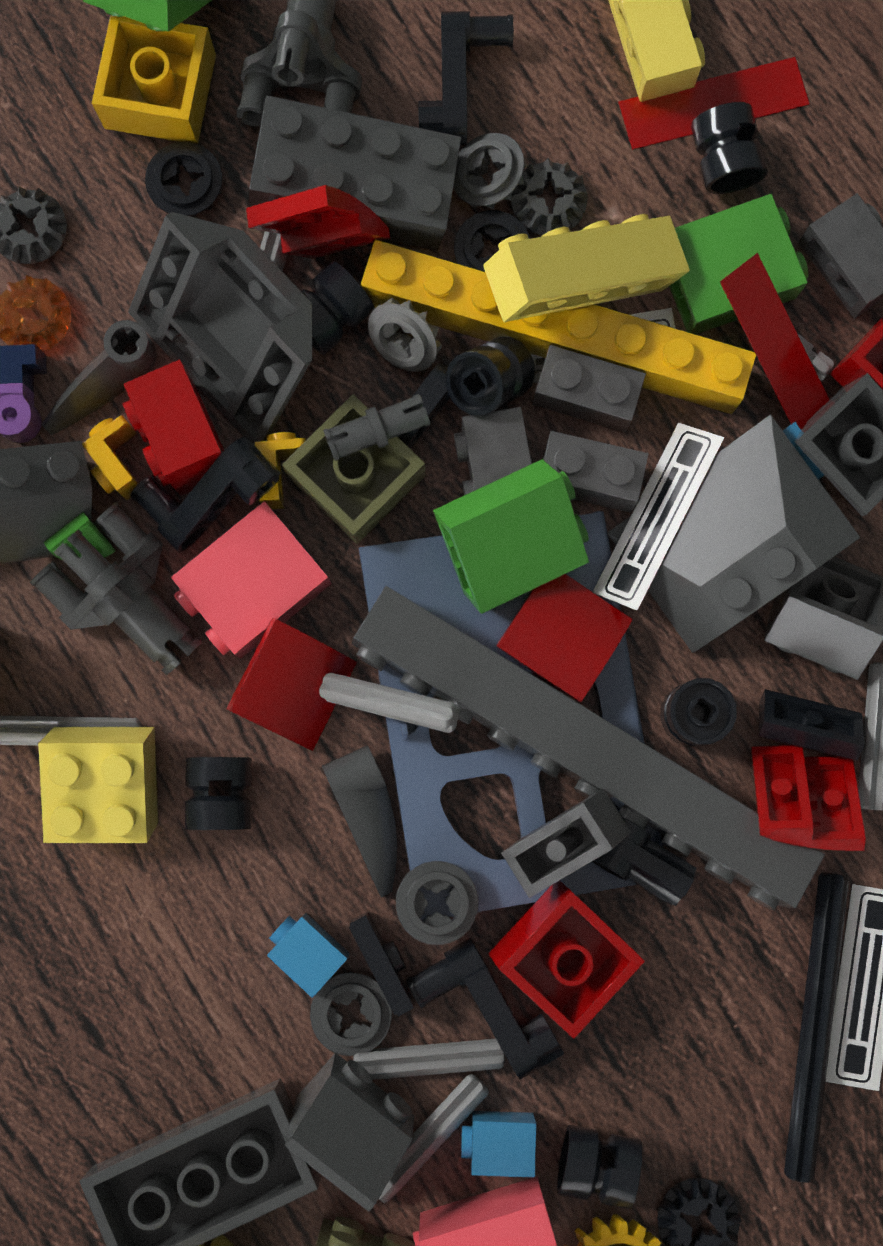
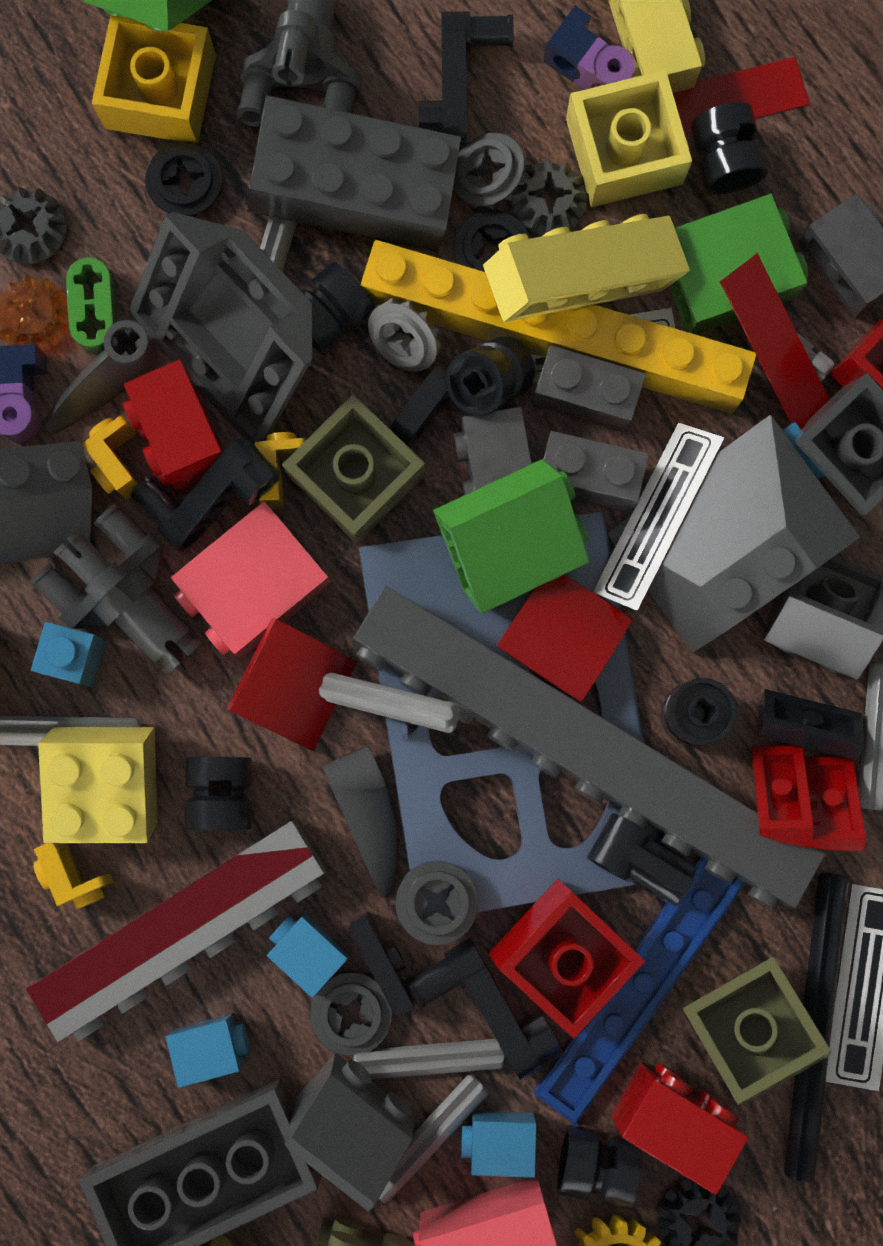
(59, 872): none -> yellow bracket
(68, 654): none -> dark azure brick
(80, 305): none -> bright green beam
(89, 531): bright green tile -> none
(177, 930): none -> brick
(207, 1049): none -> dark azure brick
(318, 222): red slope -> none
(377, 427): dark grey pin -> none
(566, 843): flat silver brick -> none
(584, 56): none -> leg
(628, 138): none -> light yellow brick
(667, 951): none -> blue tile
(679, 1128): none -> red brick
(757, 1031): none -> olive brick

